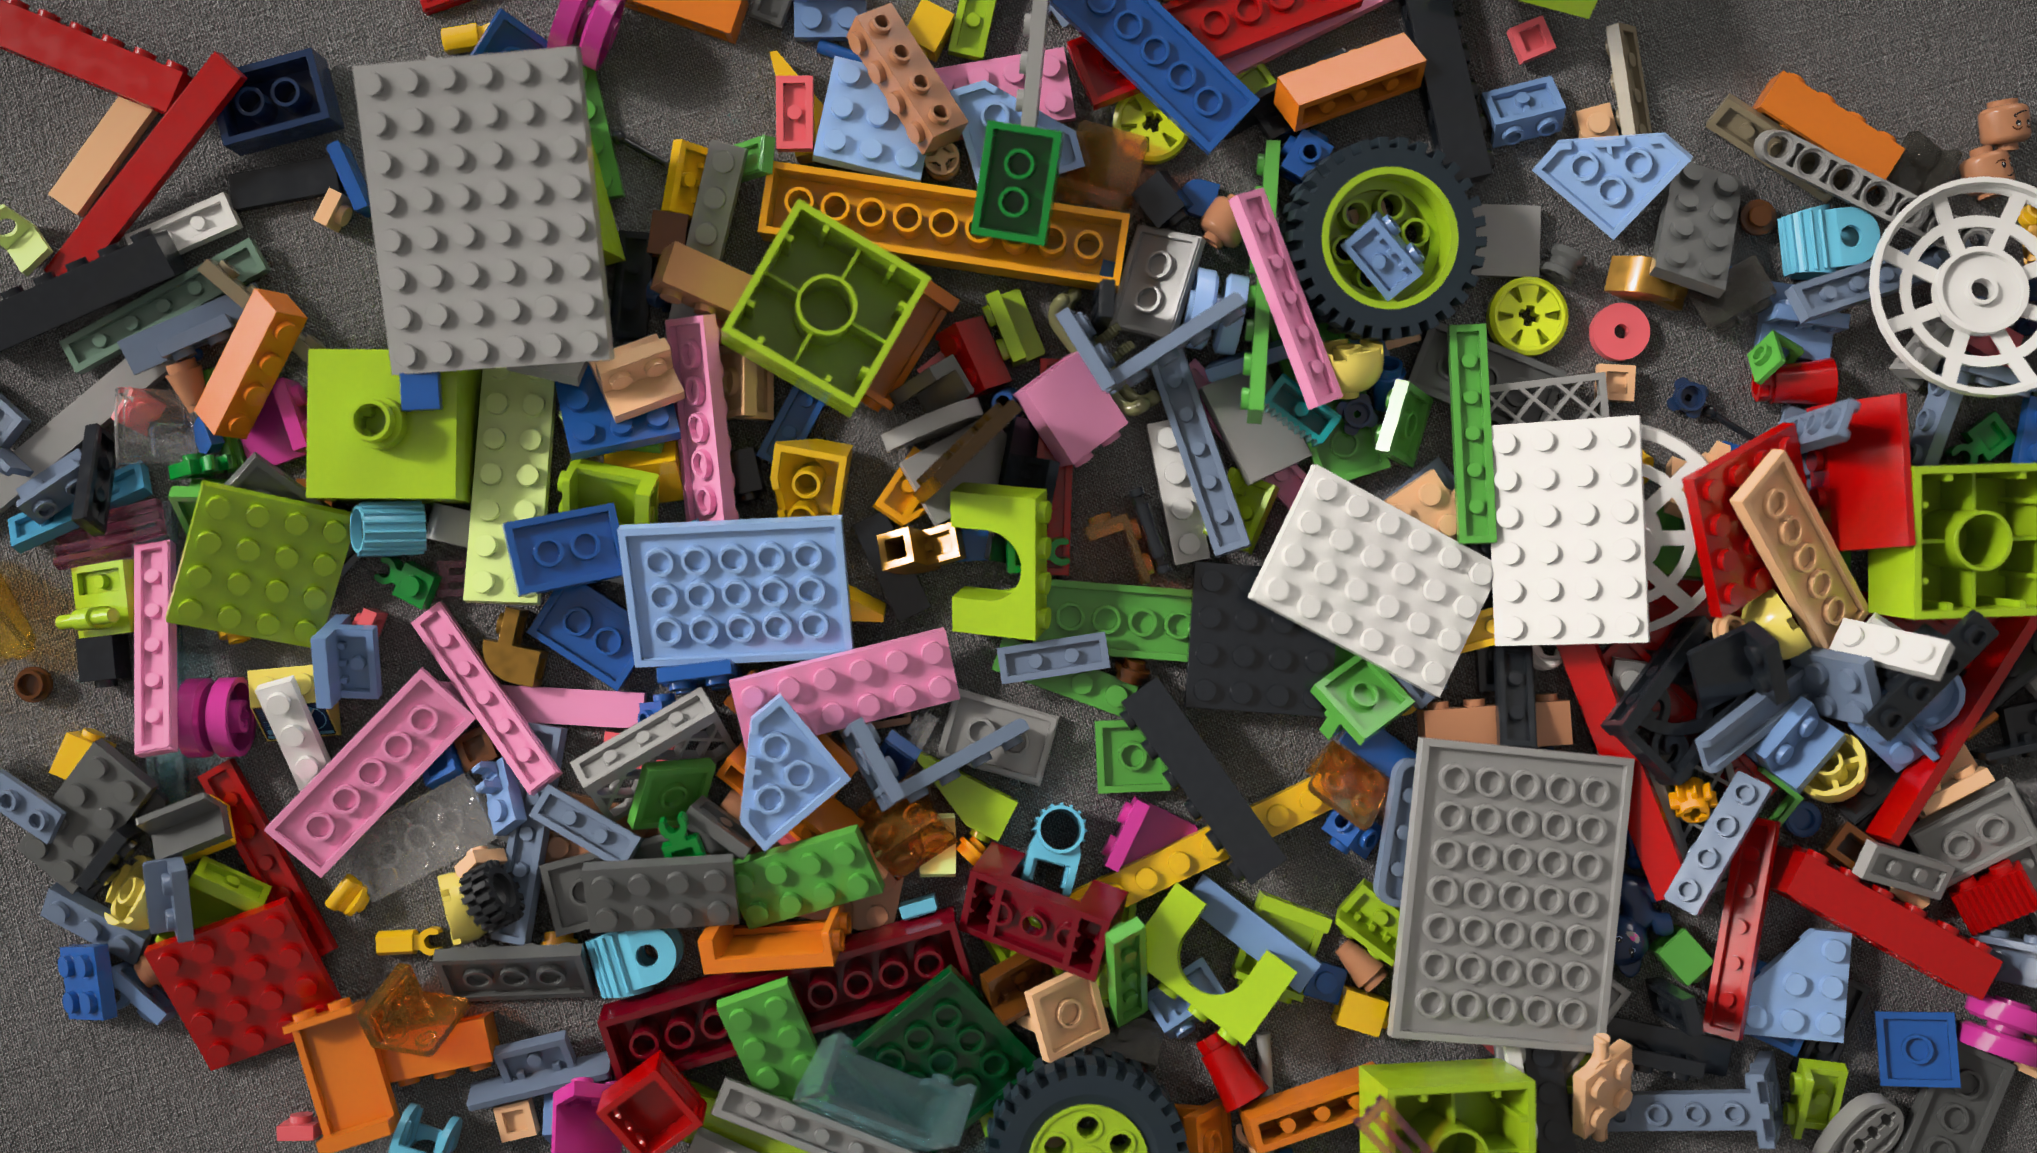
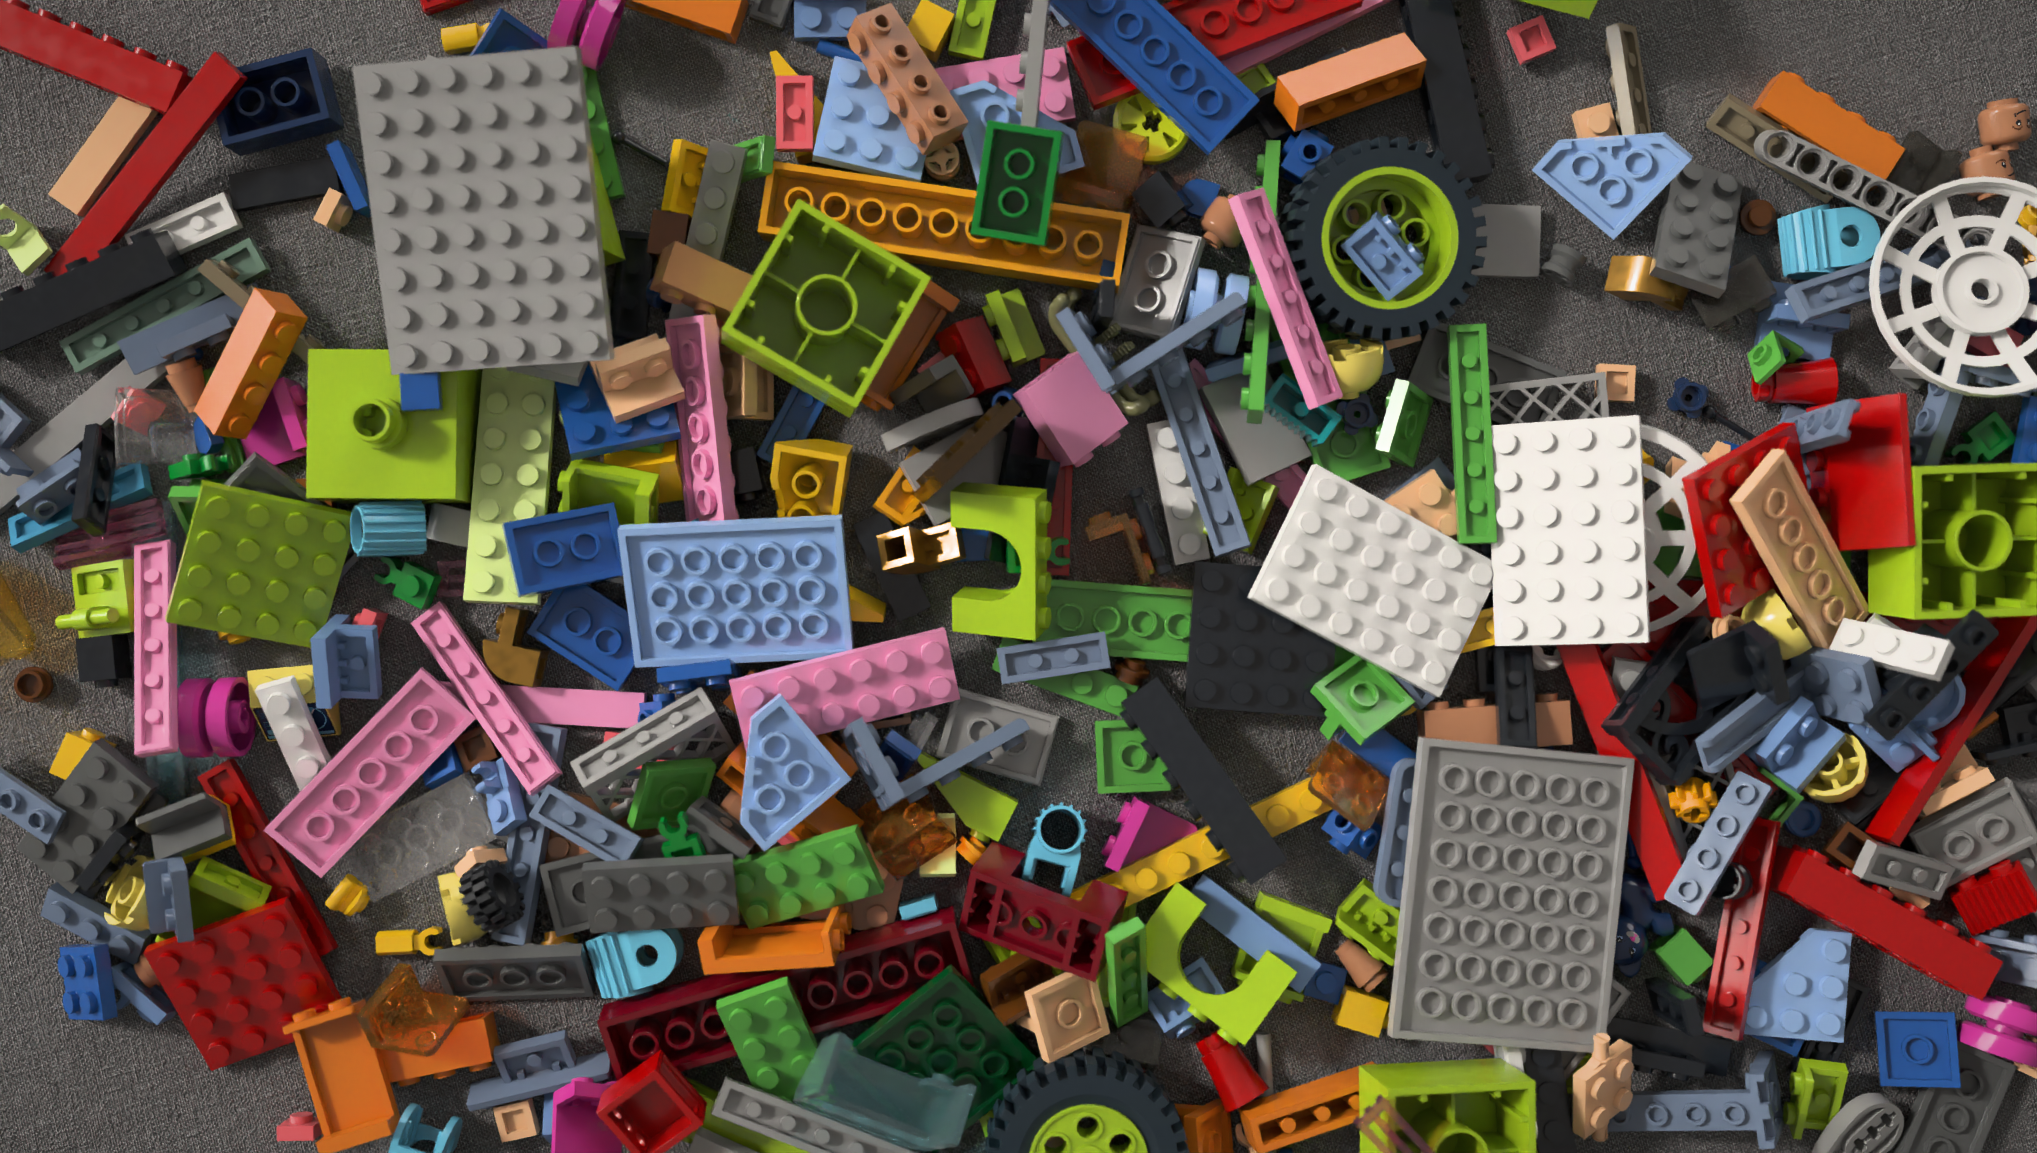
(1392, 370): blue cone -> none
(1524, 111): medium blue bracket -> none
(1545, 305): neon yellow wheel -> none
(1635, 328): coral piece -> none
(1728, 888): none -> black wheel

